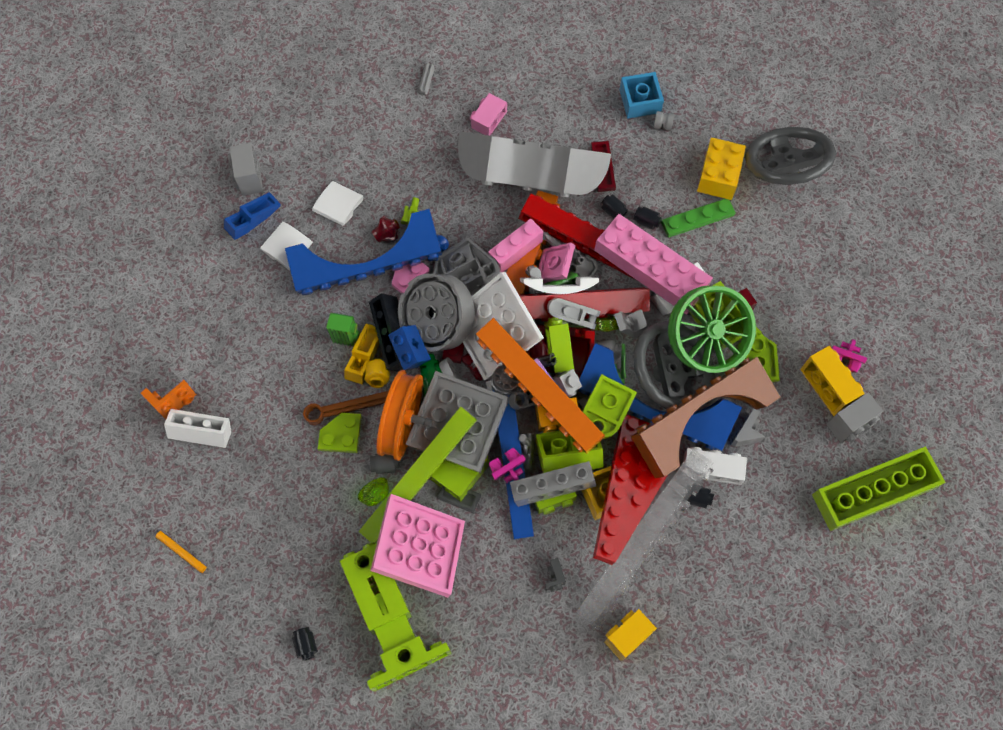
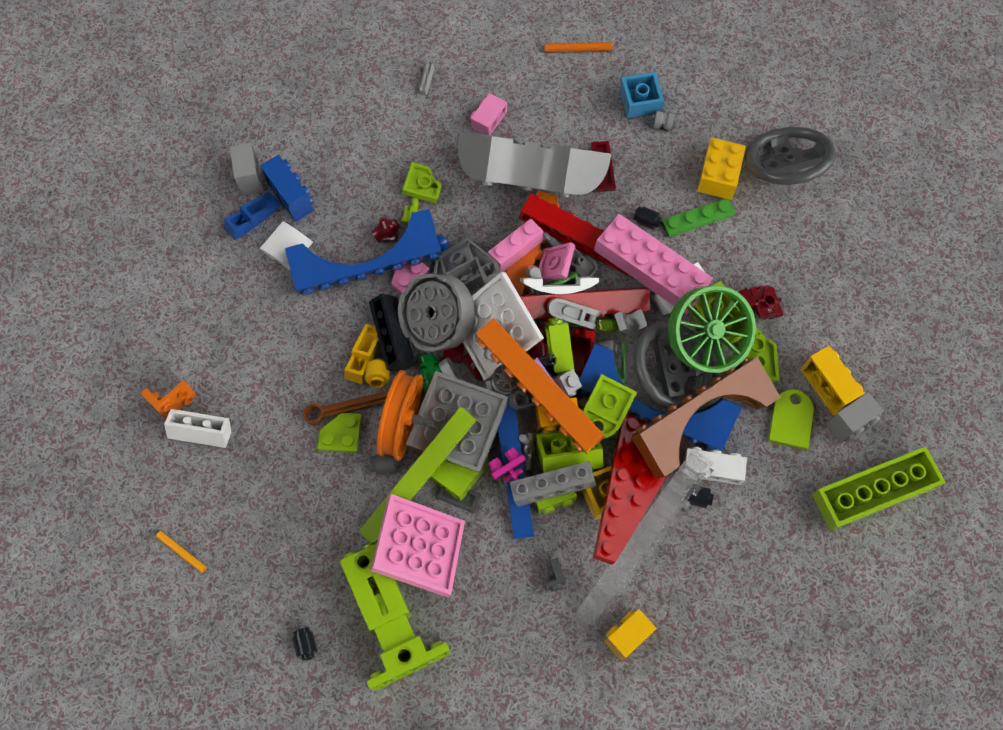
(287, 187): none -> blue brick
(337, 203): white slope -> none
(342, 329): bright green brick -> none
(374, 492): clear neon green hat -> none
(409, 347): blue brick -> none
(422, 184): none -> lime plate
(578, 47): none -> orange piece
(613, 206): black brick -> none
(747, 433): light grey slope -> none
(767, 302): none -> dark red piece
(792, 422): none -> lime tile
(855, 360): dark pink hips -> none

